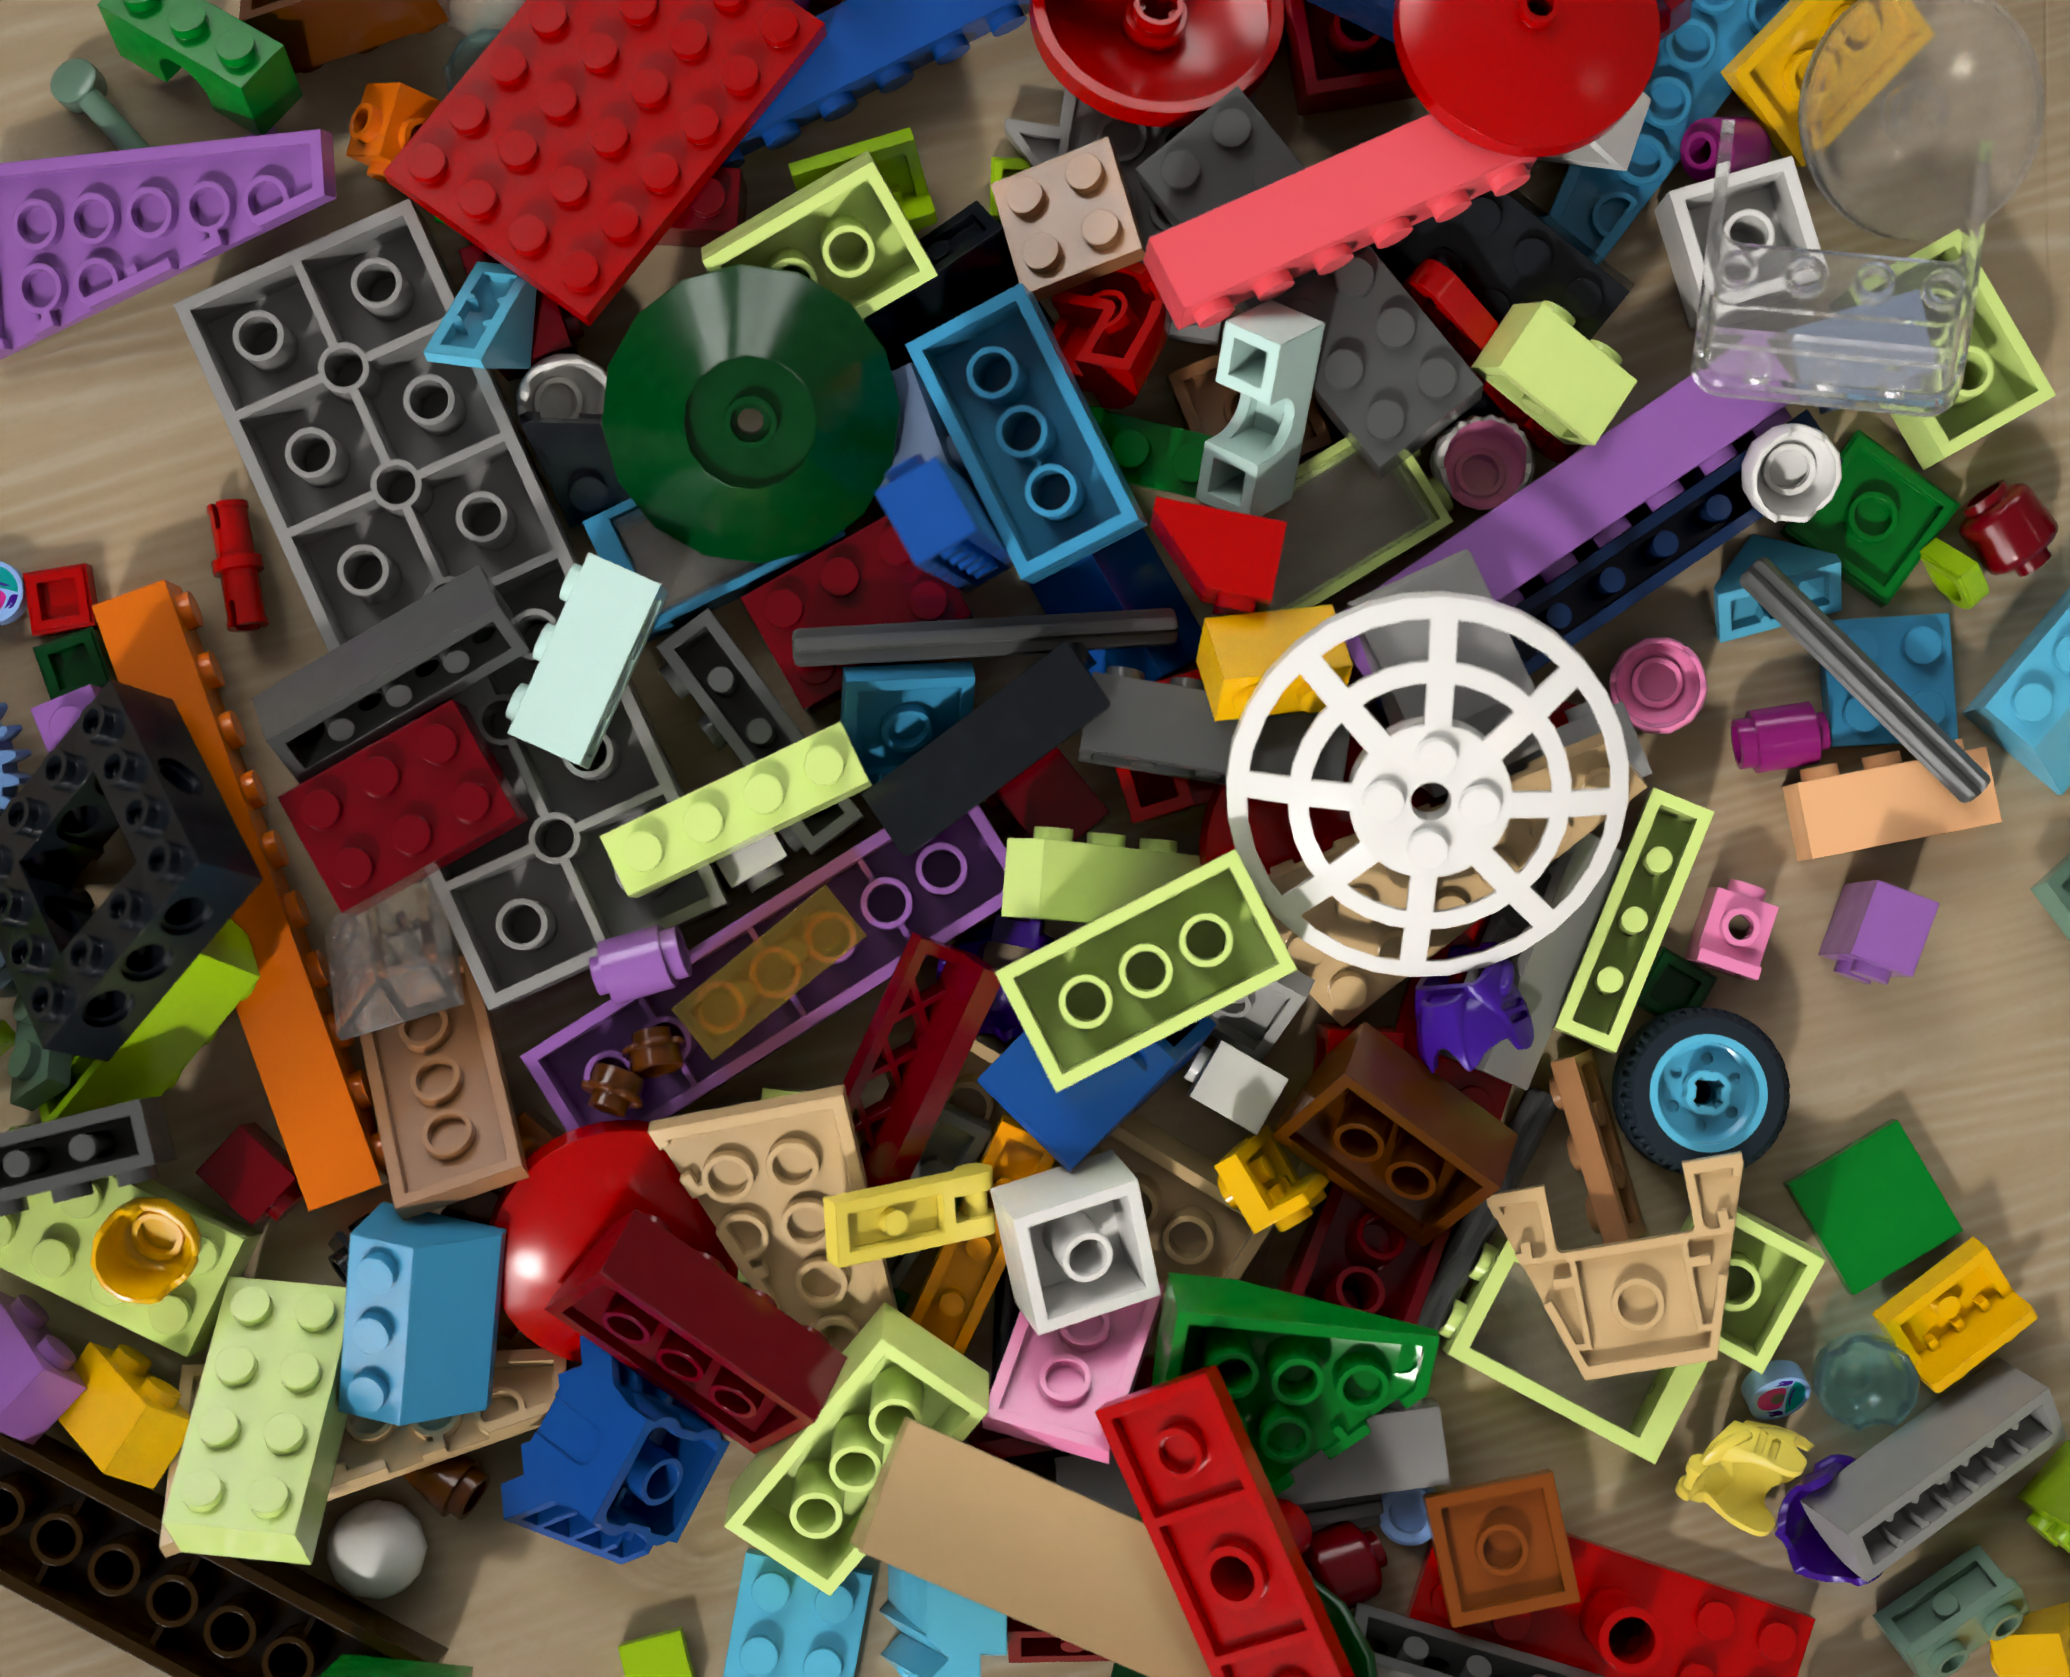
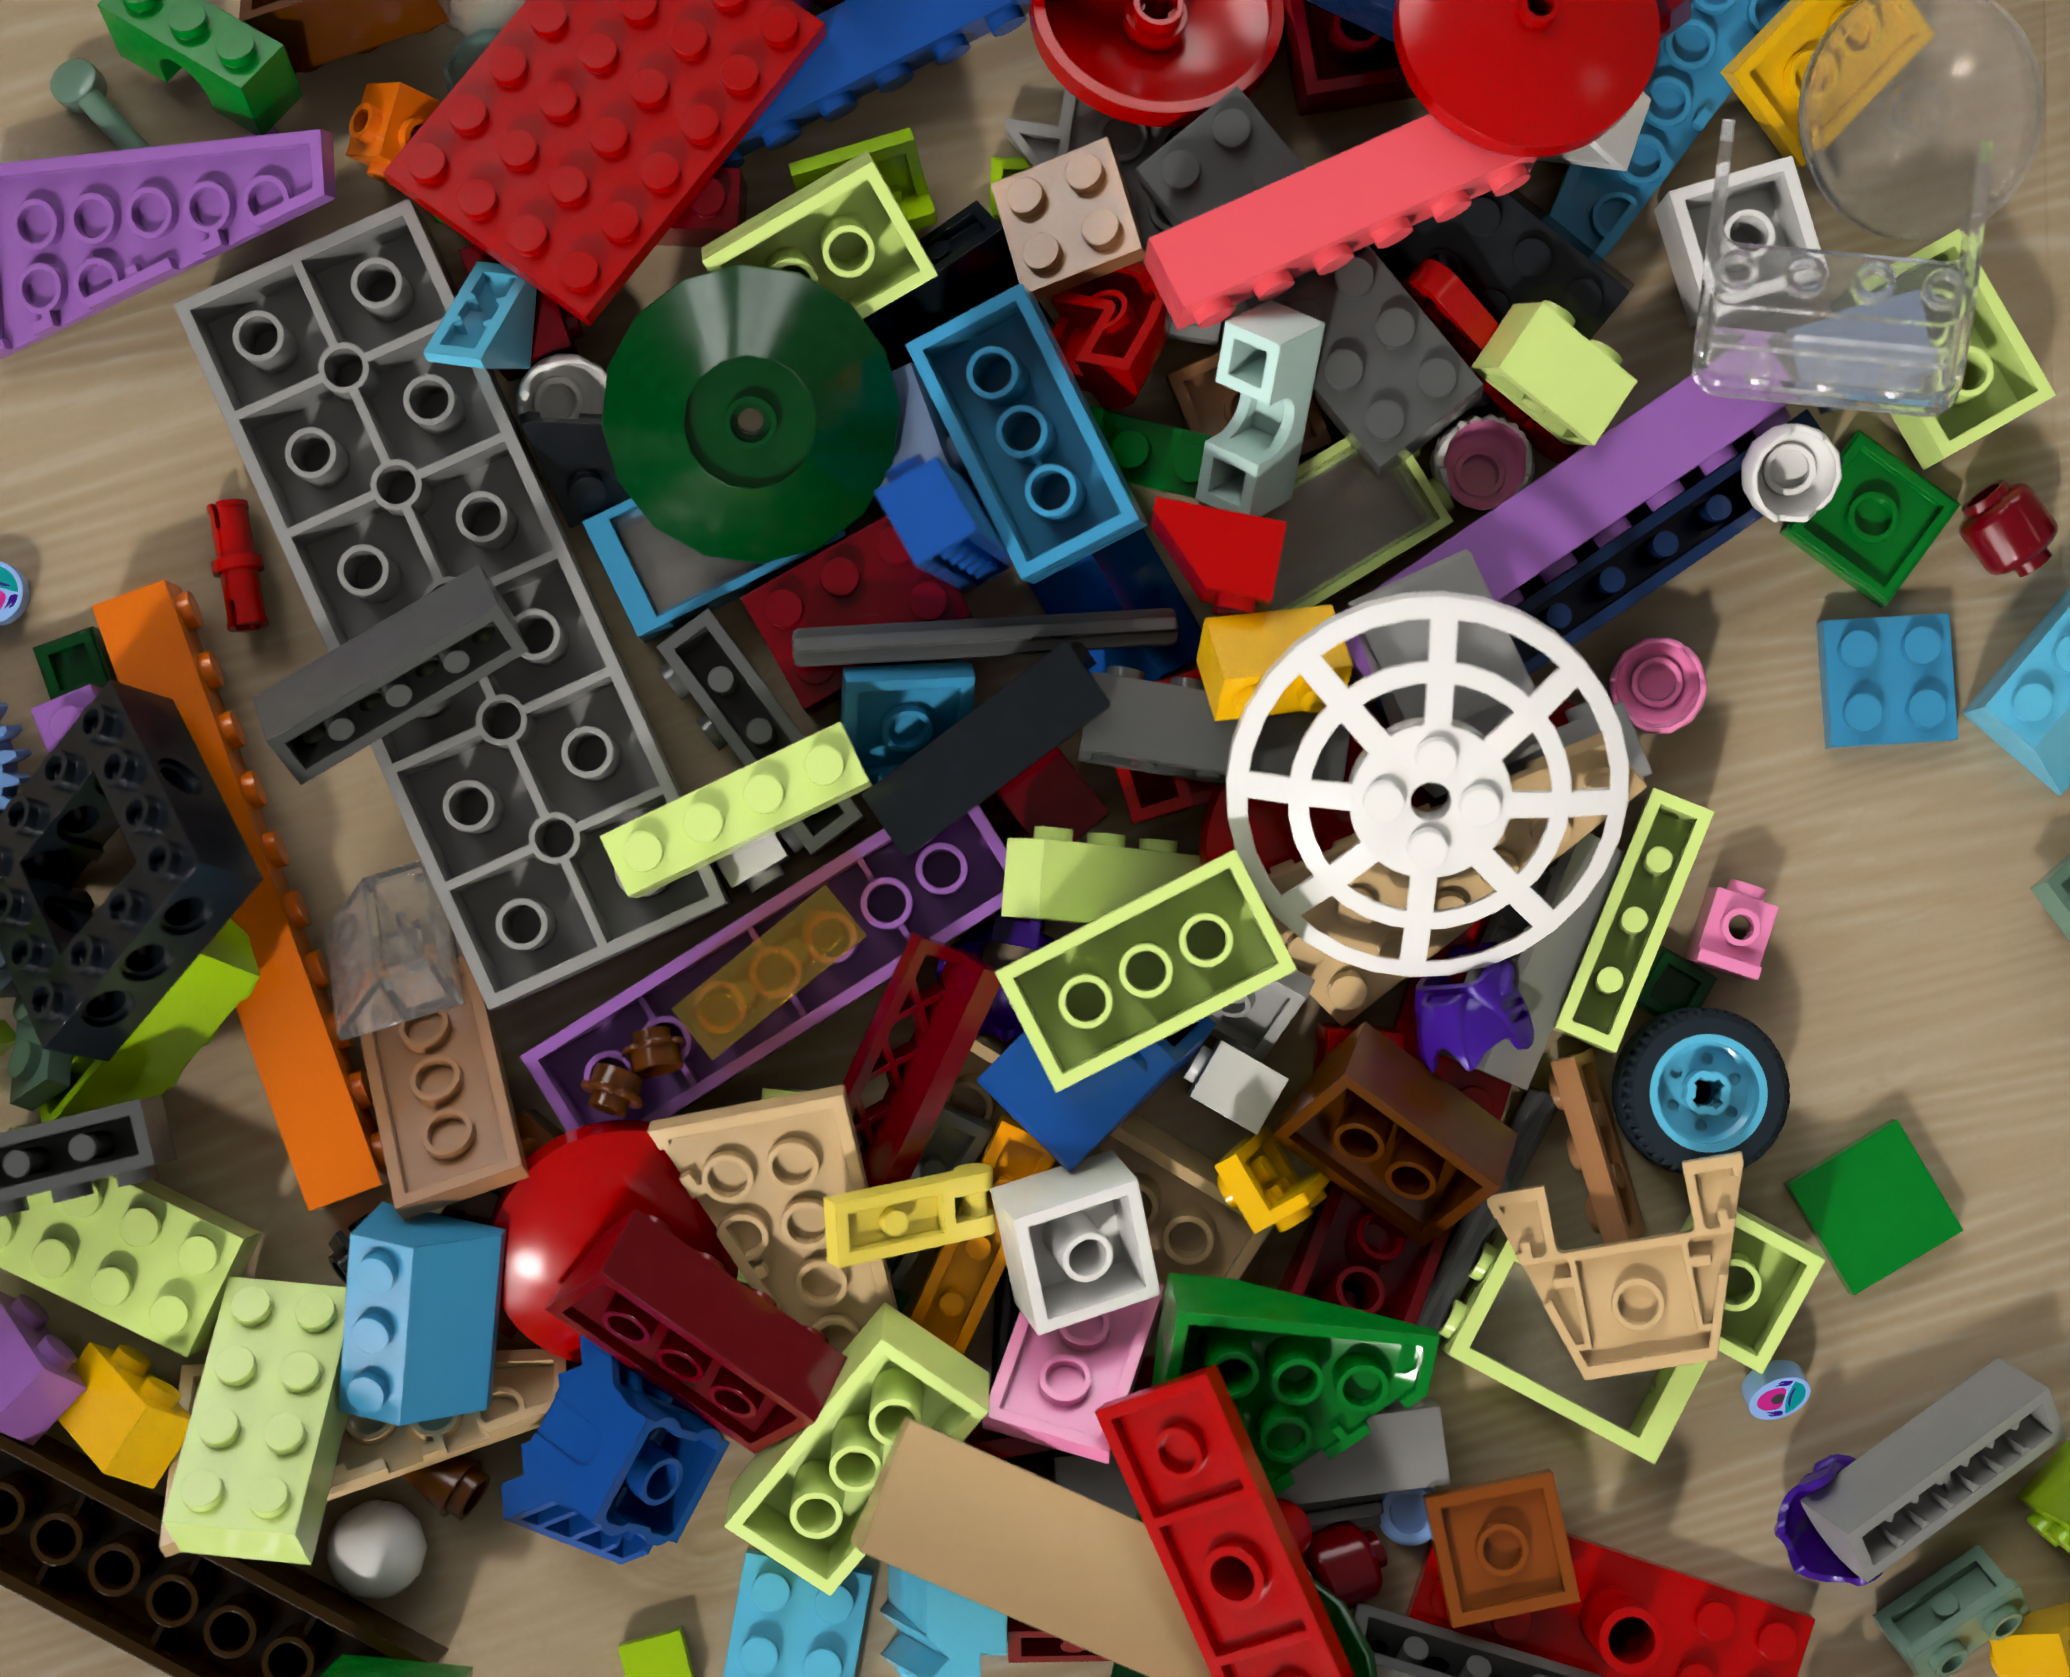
(61, 599): red tile -> none
(145, 1250): yellow hair -> none
(253, 1175): dark red brick -> none
(403, 808): dark red brick -> none
(585, 659): light aqua brick -> none
(640, 963): medium lavender brick -> none
(1701, 143): magenta brick -> none
(1741, 1470): light yellow helmet -> none
(1780, 737): magenta brick -> none
(1810, 569): medium azure slope -> none
(1864, 680): dark grey axle -> none
(1865, 1380): clear light blue hair -> none
(1877, 931): medium lavender brick -> none
(1880, 805): light nougat brick -> none
(1954, 574): lime tile -> none
(1955, 1315): yellow bracket -> none

